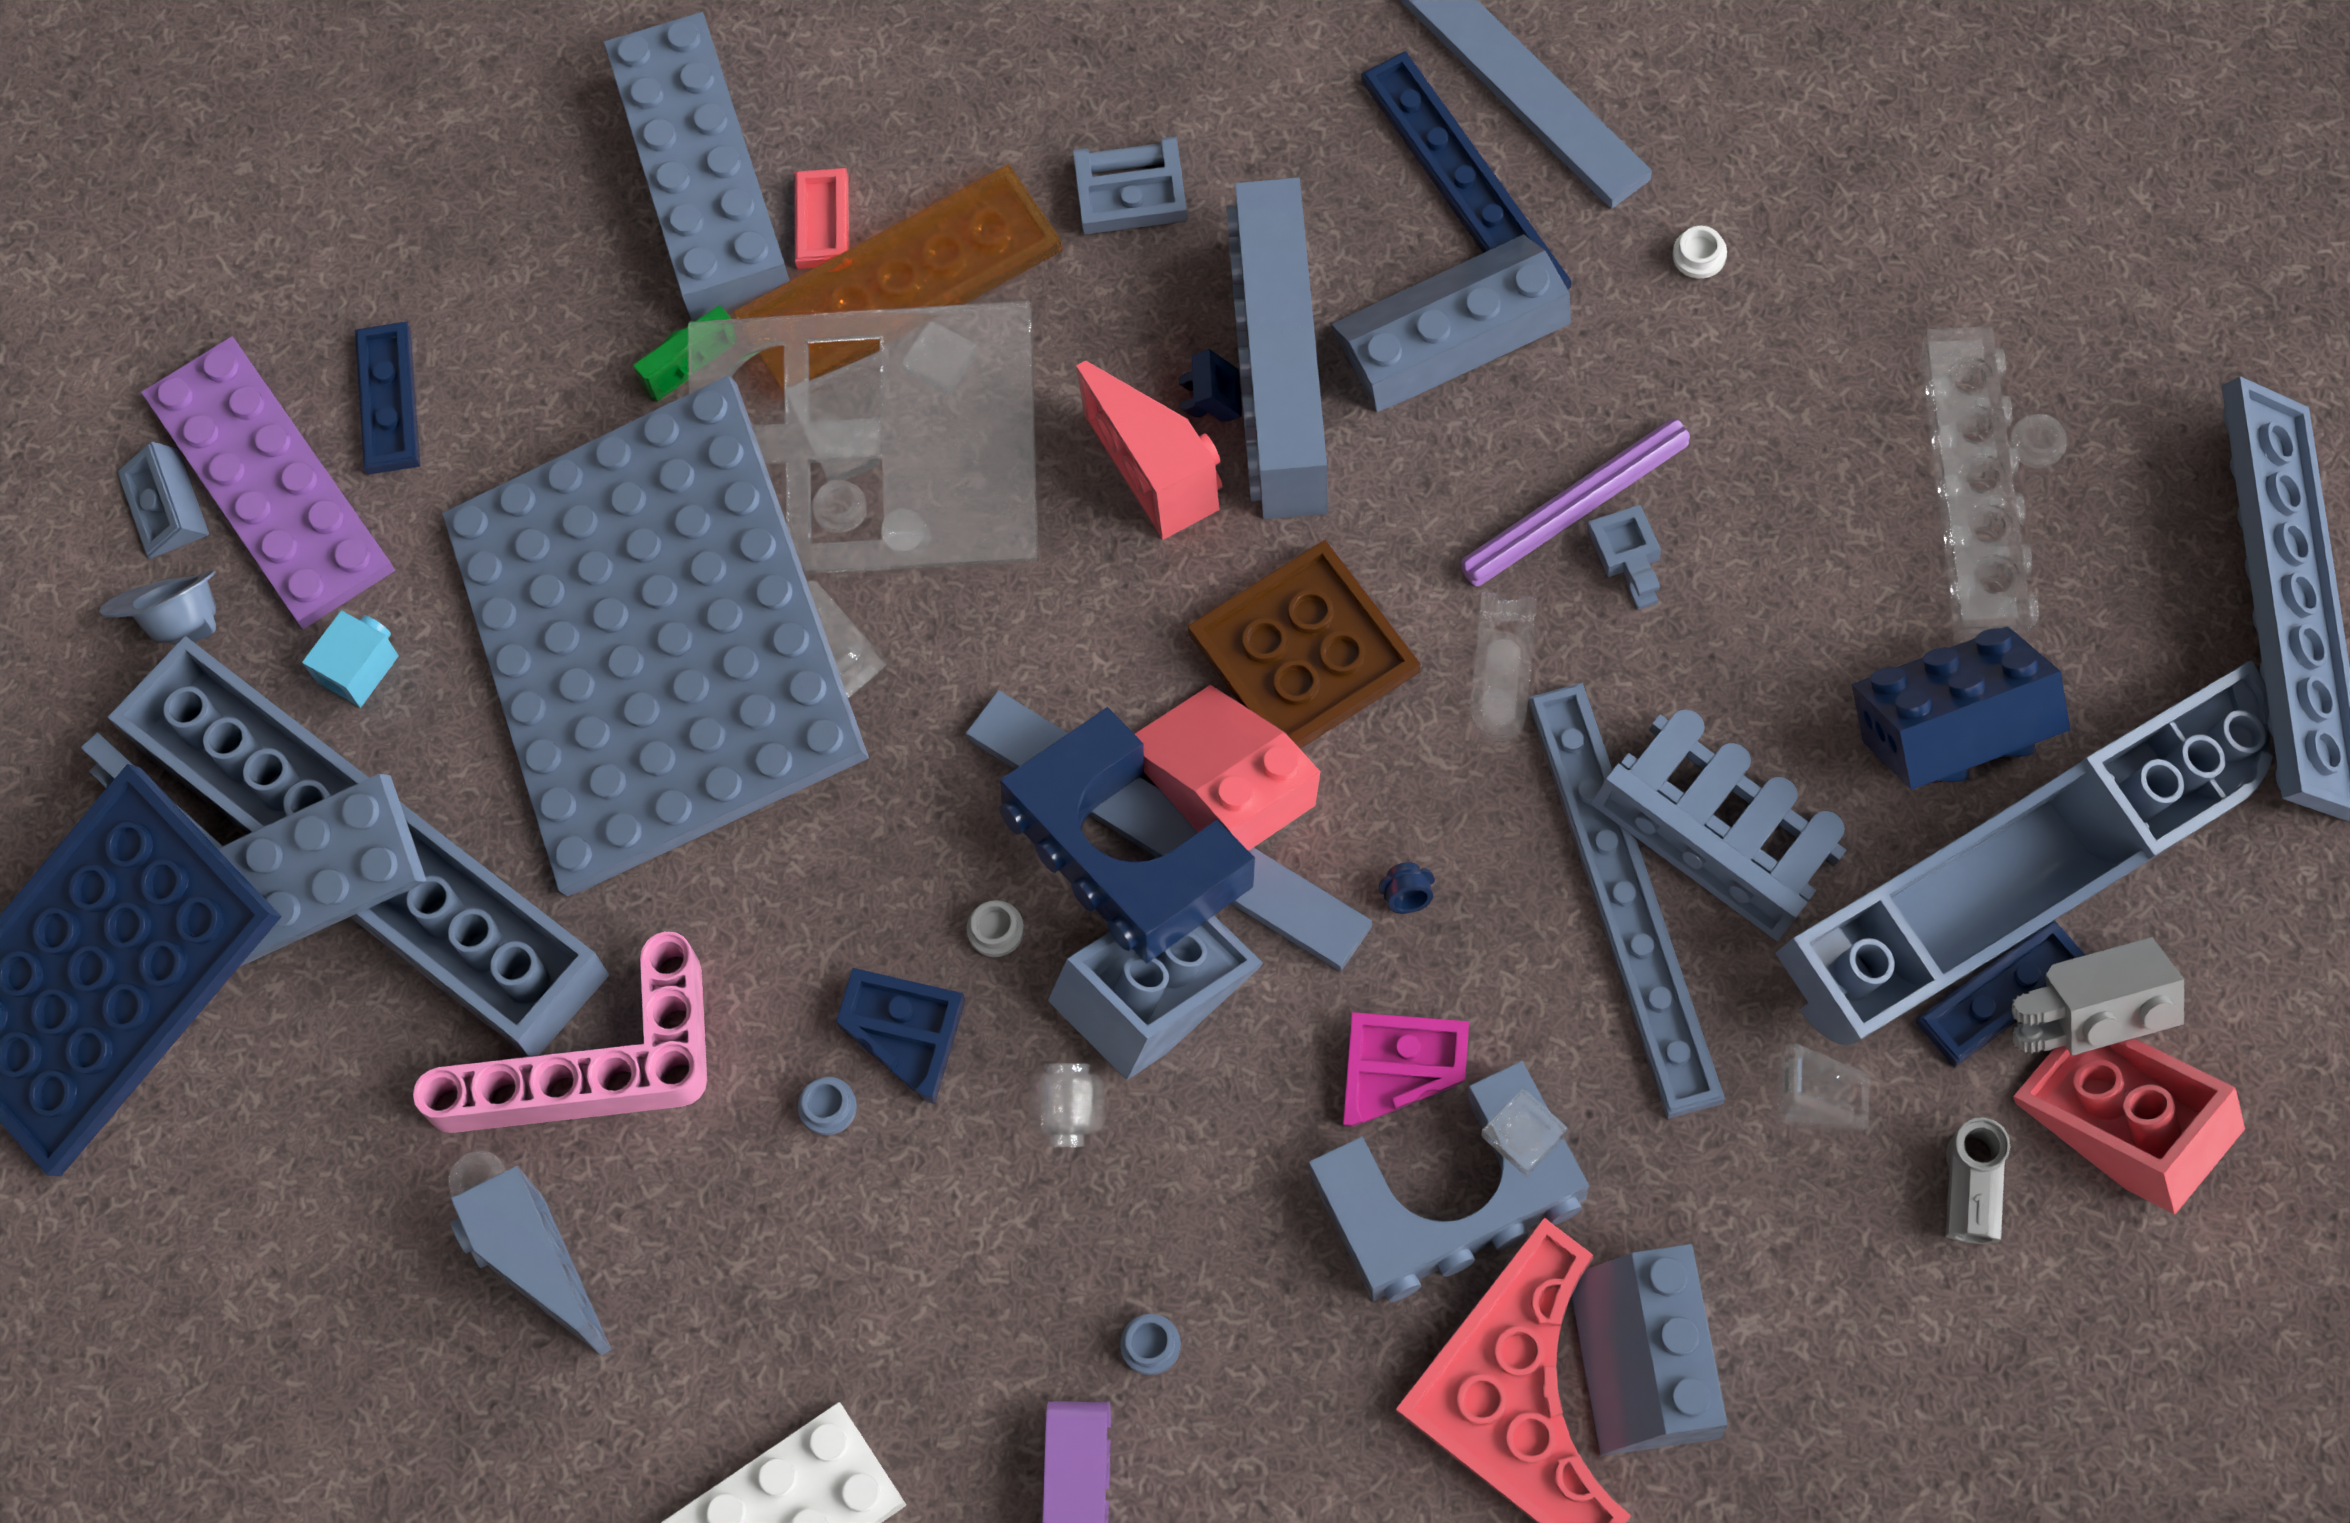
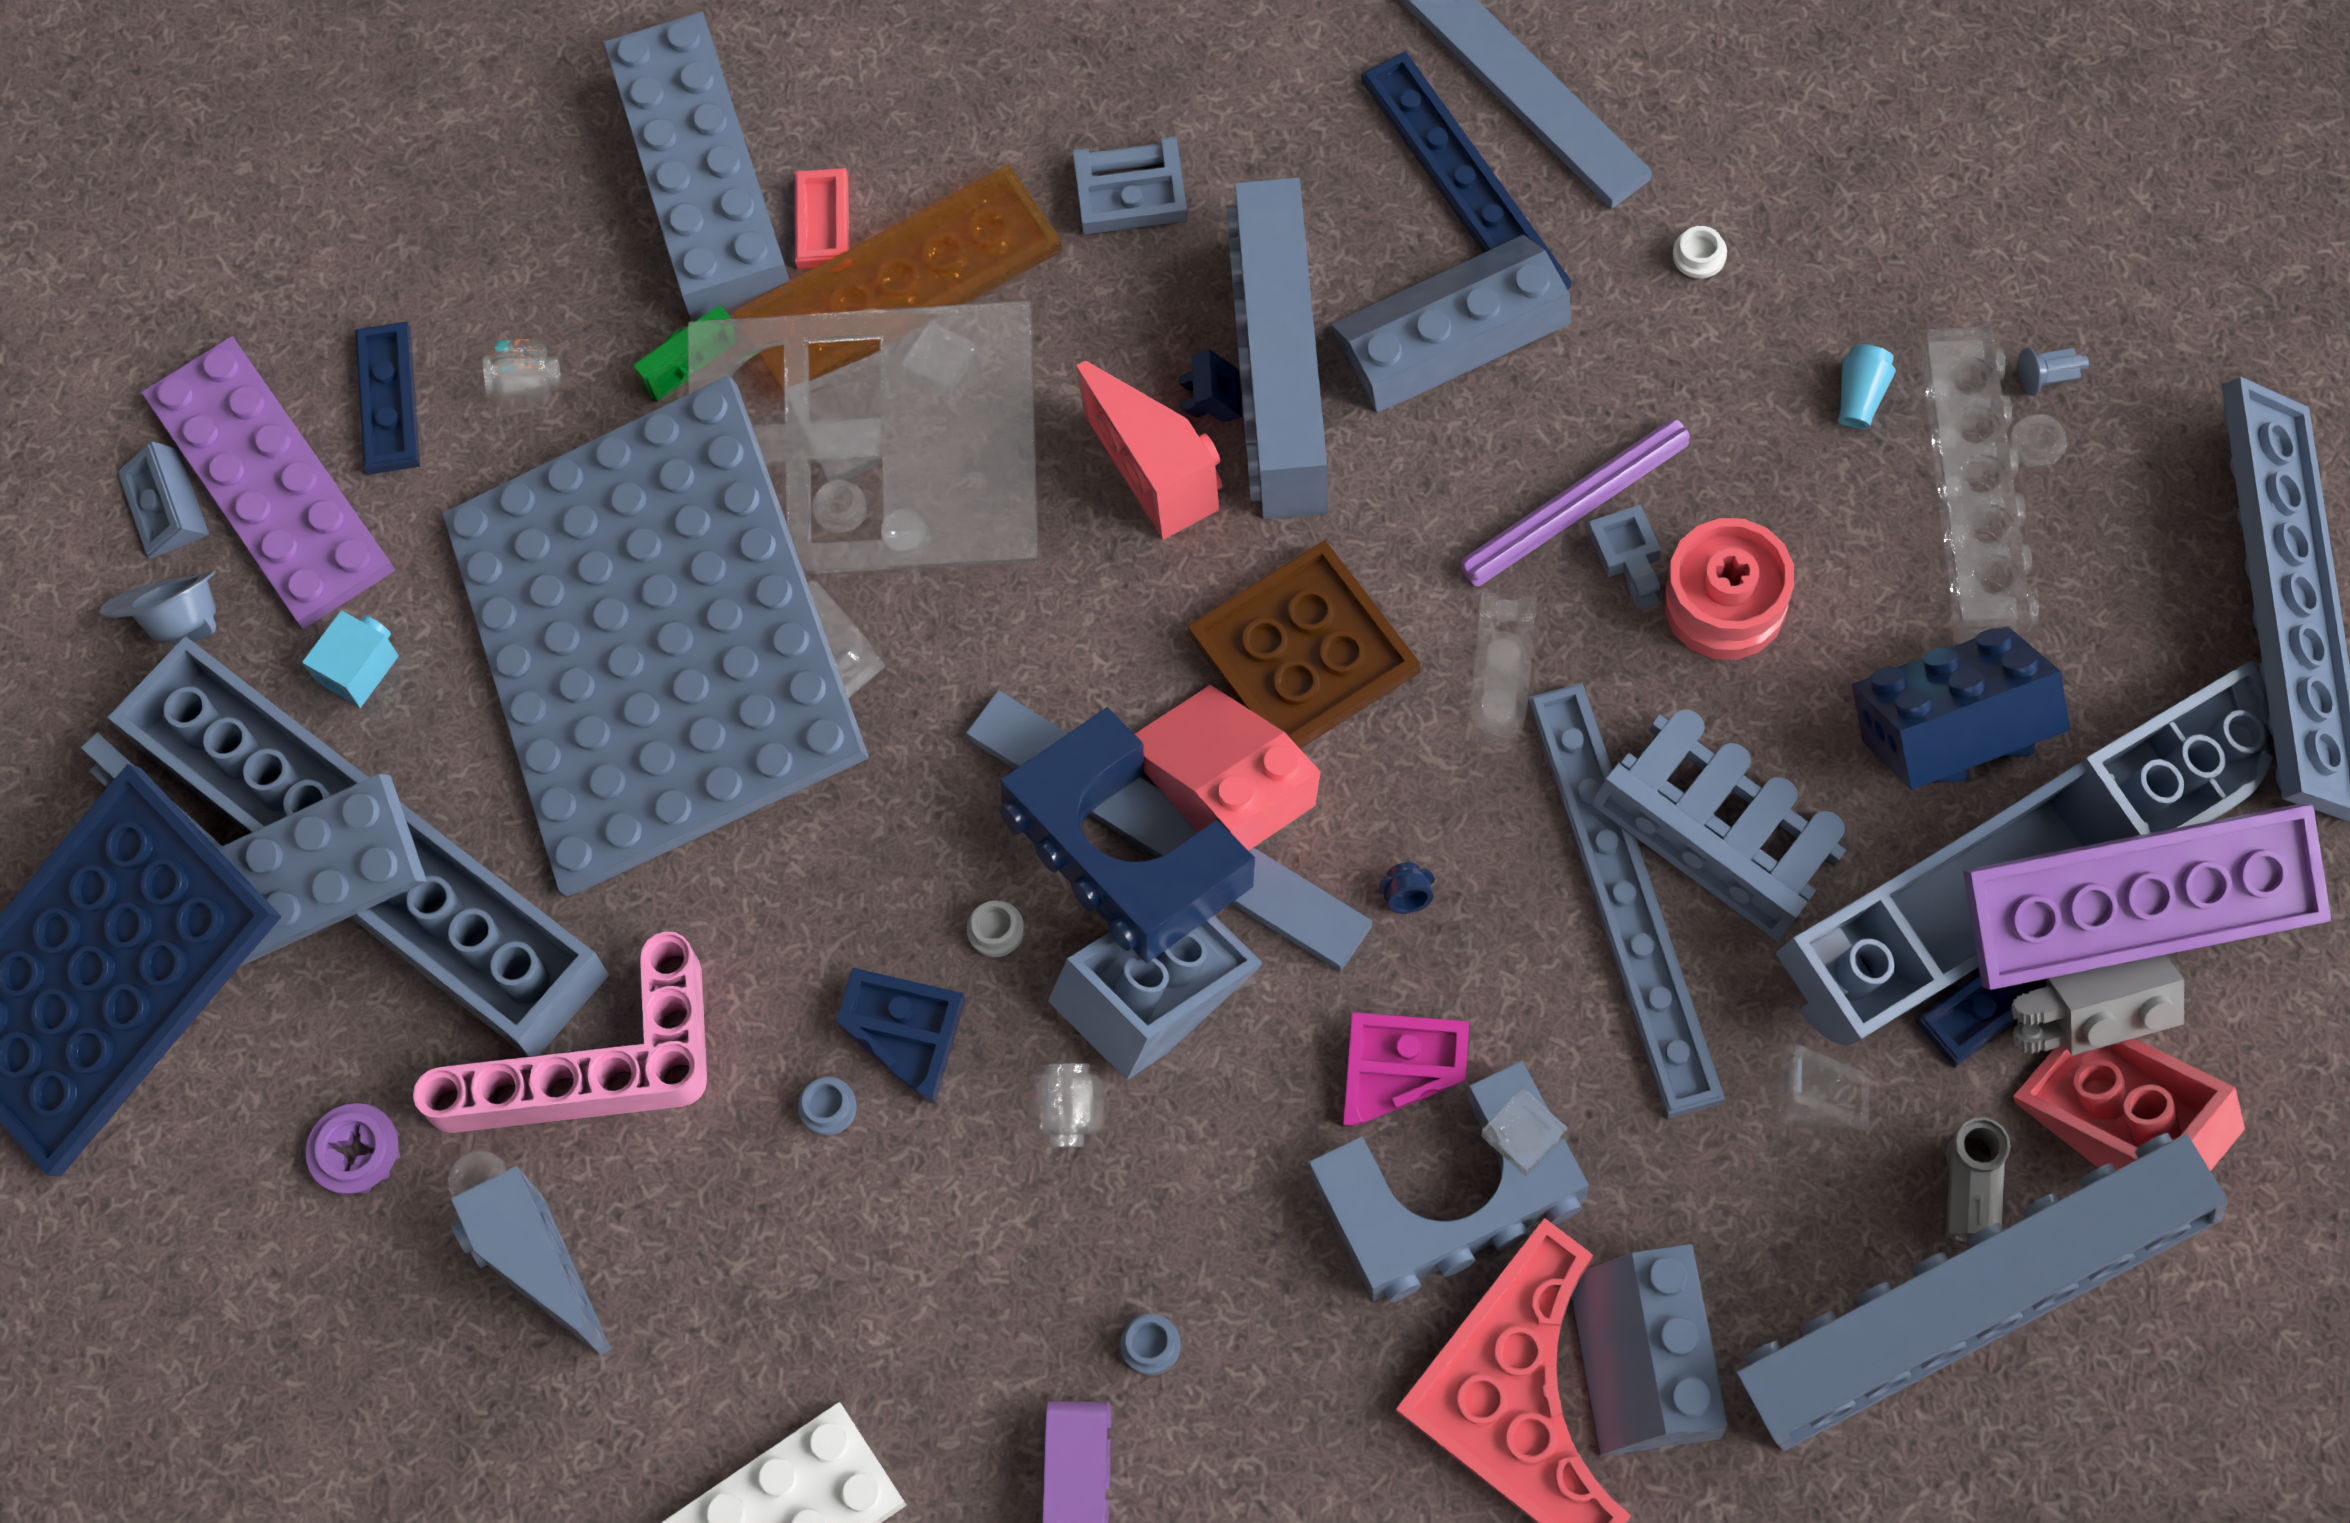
(339, 1129): none -> medium lavender gear
(520, 373): none -> clear head
(1728, 588): none -> coral wheel
(1863, 384): none -> medium azure cone
(1984, 1291): none -> sand blue brick
(2048, 368): none -> sand blue piece
(2147, 895): none -> medium lavender plate

